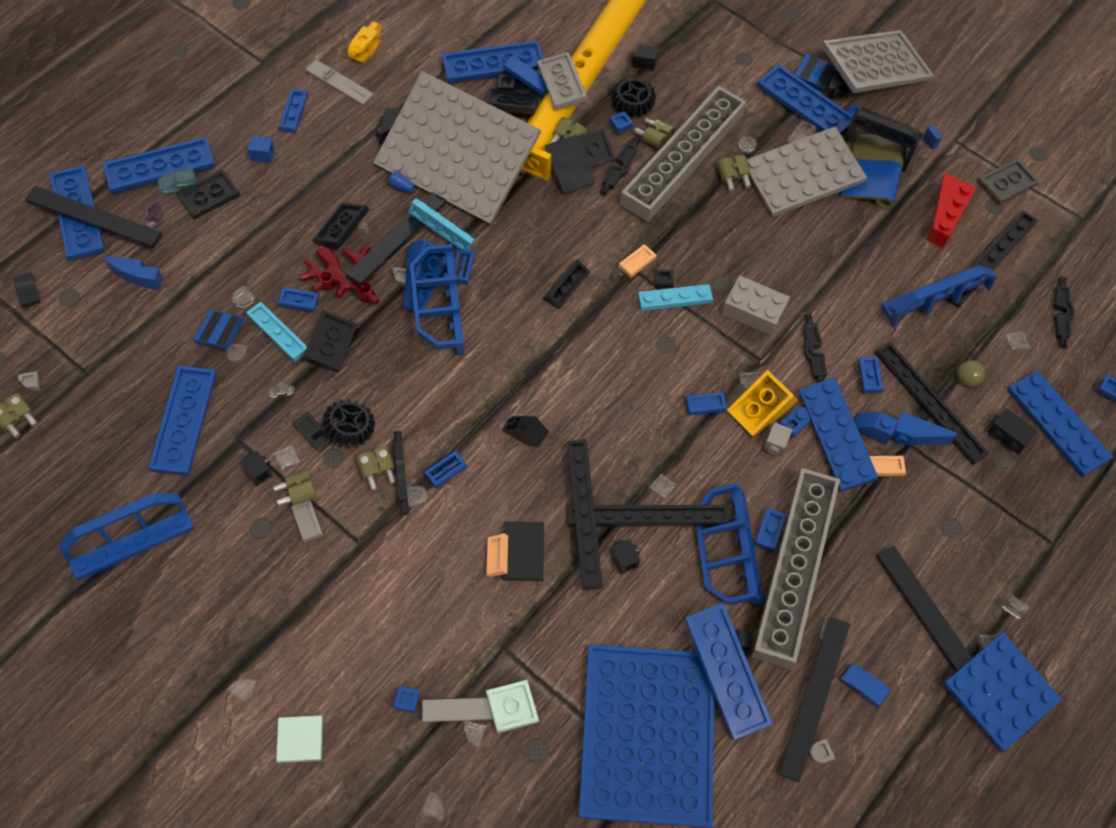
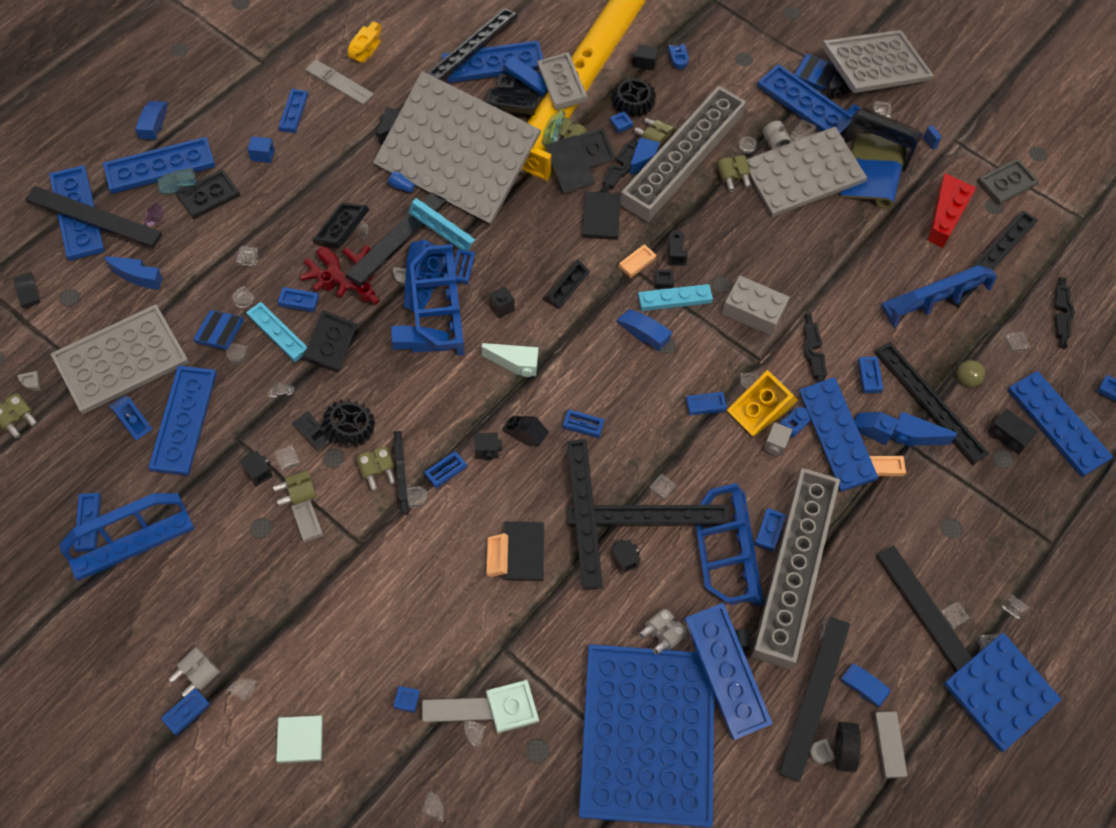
(87, 510): none -> blue tile
(119, 359): none -> light grey plate
(130, 417): none -> blue slope
(151, 119): none -> blue slope
(185, 711): none -> blue plate
(198, 670): none -> light grey piece
(247, 255): none -> clear tile
(406, 338): none -> blue slope
(473, 44): none -> black tile
(487, 446): none -> black brick
(501, 302): none -> black brick
(517, 359): none -> light aqua slope
(552, 128): none -> clear light blue slope
(582, 426): none -> blue tile
(601, 215): none -> black tile
(644, 152): none -> blue slope
(645, 329): none -> blue slope
(665, 629): none -> light grey piece
(676, 254): none -> black leg
(678, 56): none -> blue plate
(776, 135): none -> light grey wheel
(847, 747): none -> black tyre
(882, 108): none -> clear plate
(890, 745): none -> light grey tile
(955, 615): none -> clear tile

